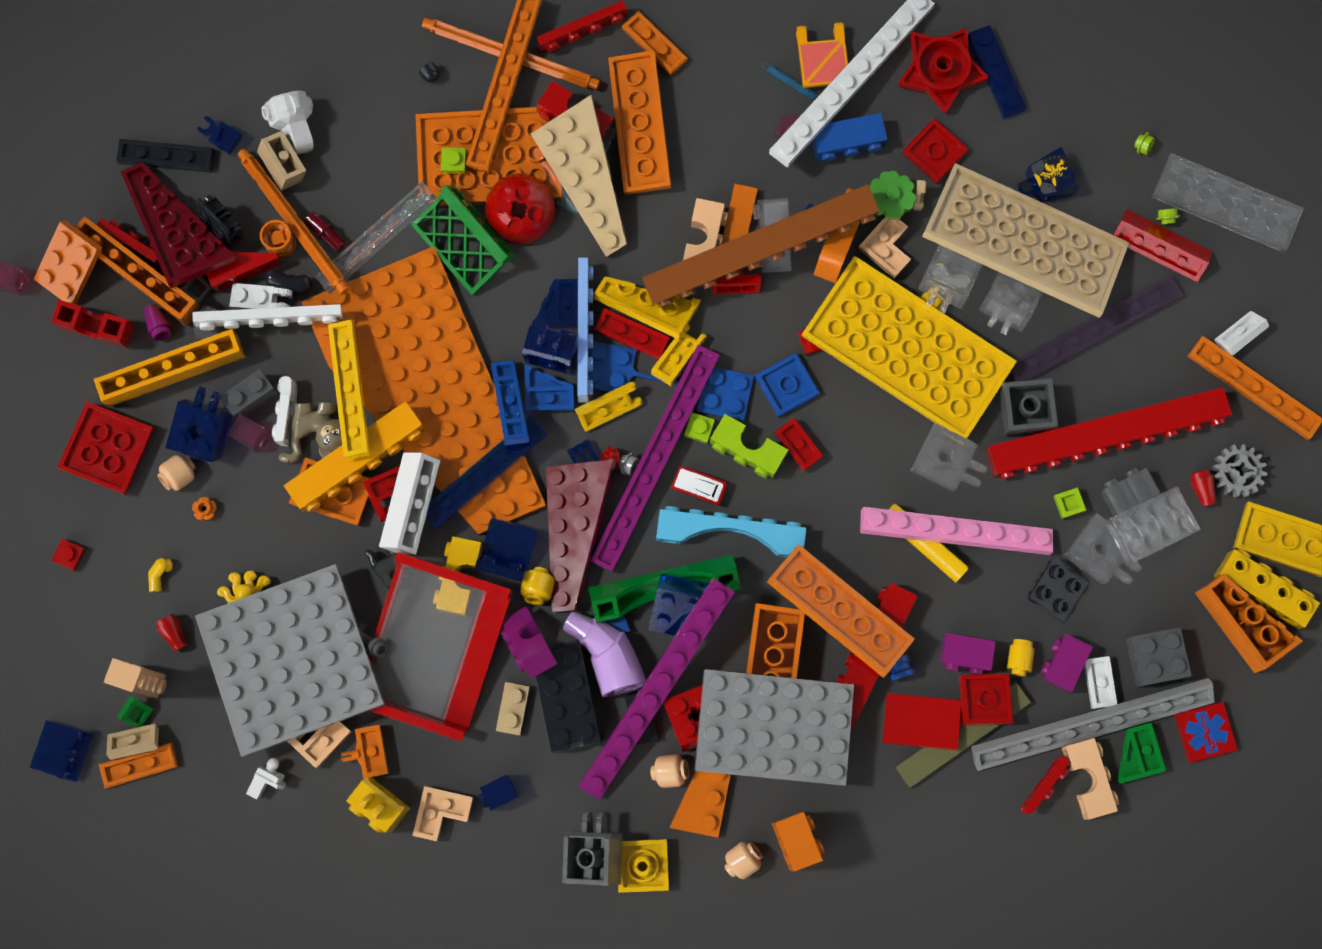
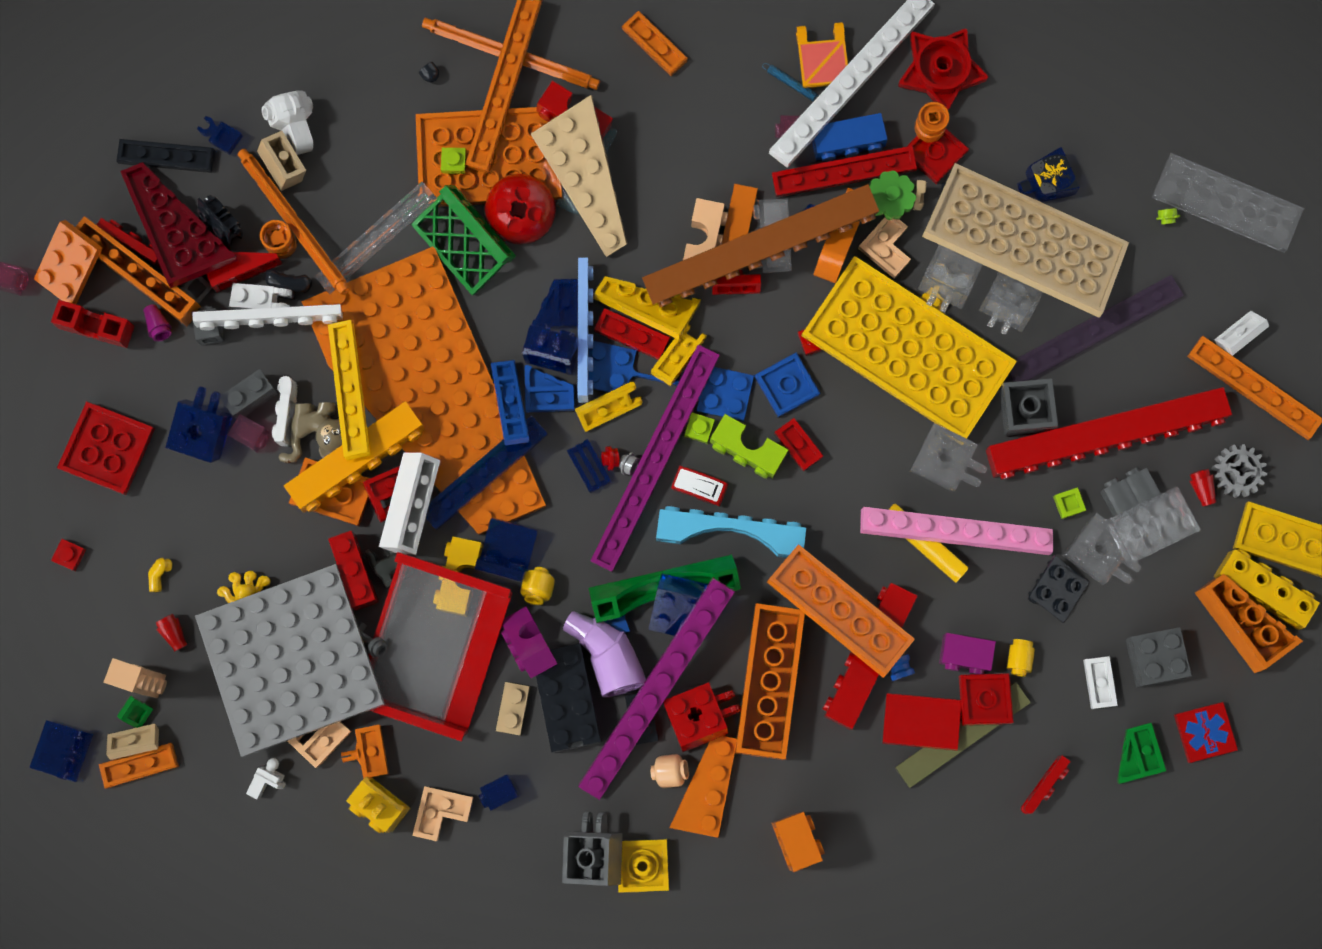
(169, 368): light orange brick -> none
(176, 472): light nougat head -> none
(210, 508): orange plate -> none
(325, 232): dark red axle -> none
(352, 570): none -> red arch
(574, 520): wing -> none
(588, 24): red plate -> none
(639, 122): orange plate -> none
(743, 860): light nougat head -> none
(774, 727): light grey plate -> none
(843, 171): none -> red plate
(931, 122): none -> orange wheel
(999, 75): clear blue plate -> none
(1065, 663): magenta brick -> none
(1093, 724): light grey plate -> none
(1099, 798): light nougat arch -> none
(1144, 143): lime plate -> none
(1163, 245): red panel -> none

